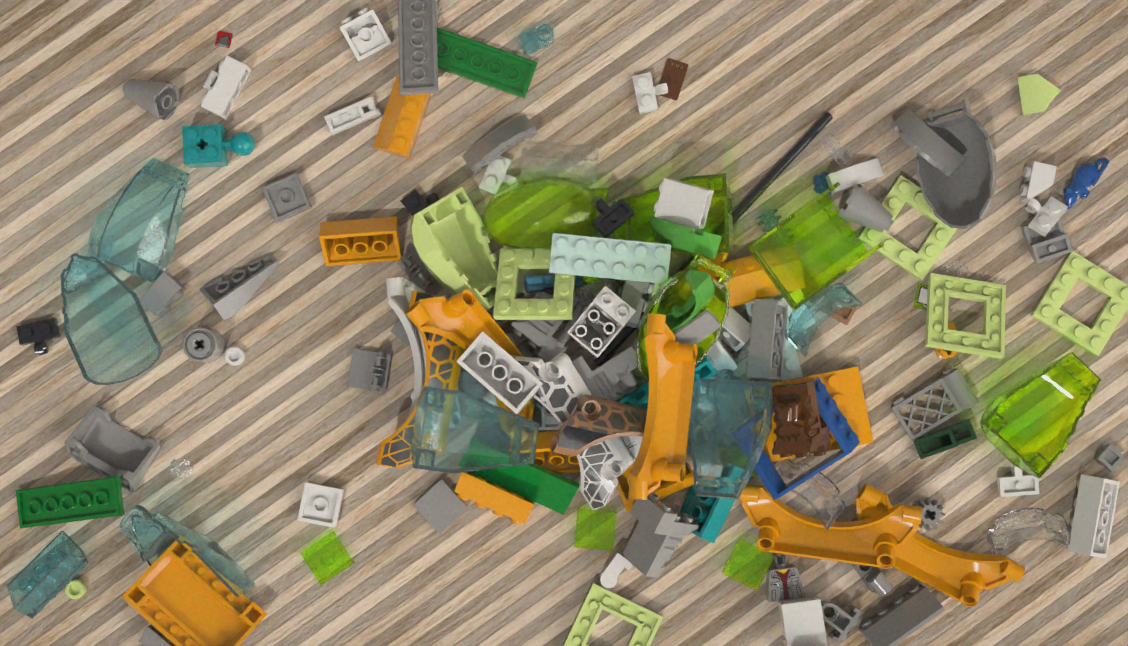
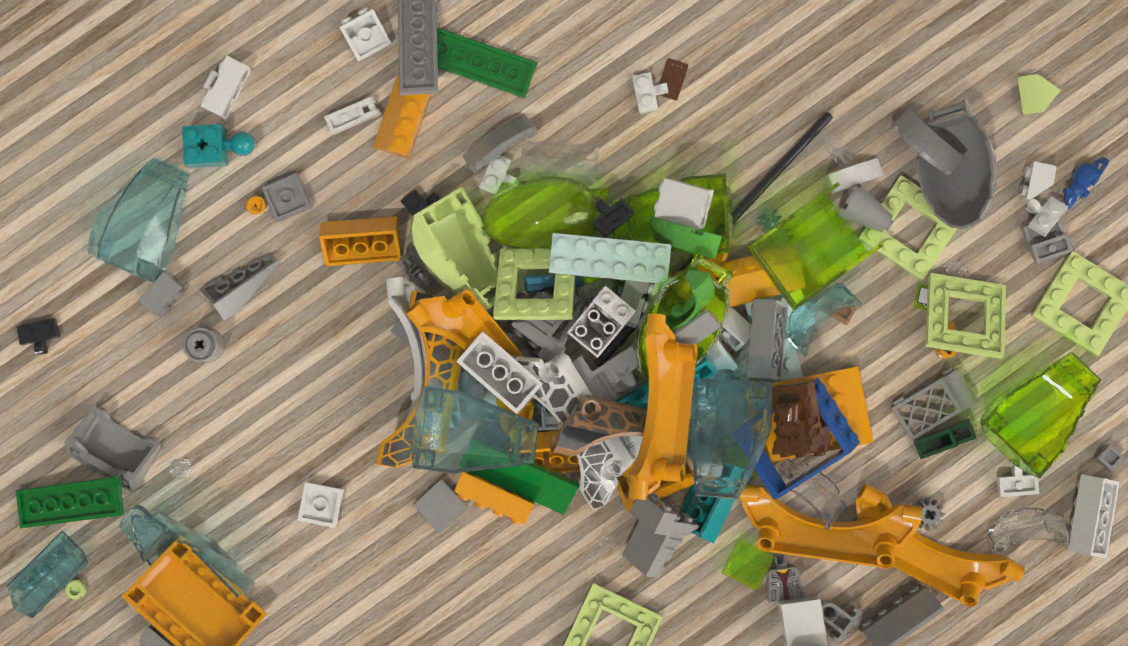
(105, 323): clear light blue windscreen -> none
(153, 96): light grey cone -> none
(223, 39): sticker -> none
(235, 356): white tile -> none
(255, 205): none -> light orange tile
(327, 558): clear neon green plate -> none
(369, 370): light grey hinge -> none
(534, 40): clear light blue piece -> none
(594, 529): clear neon green plate -> none
(612, 570): white leg -> none
(821, 183): plant -> none
(874, 579): light grey piece -> none

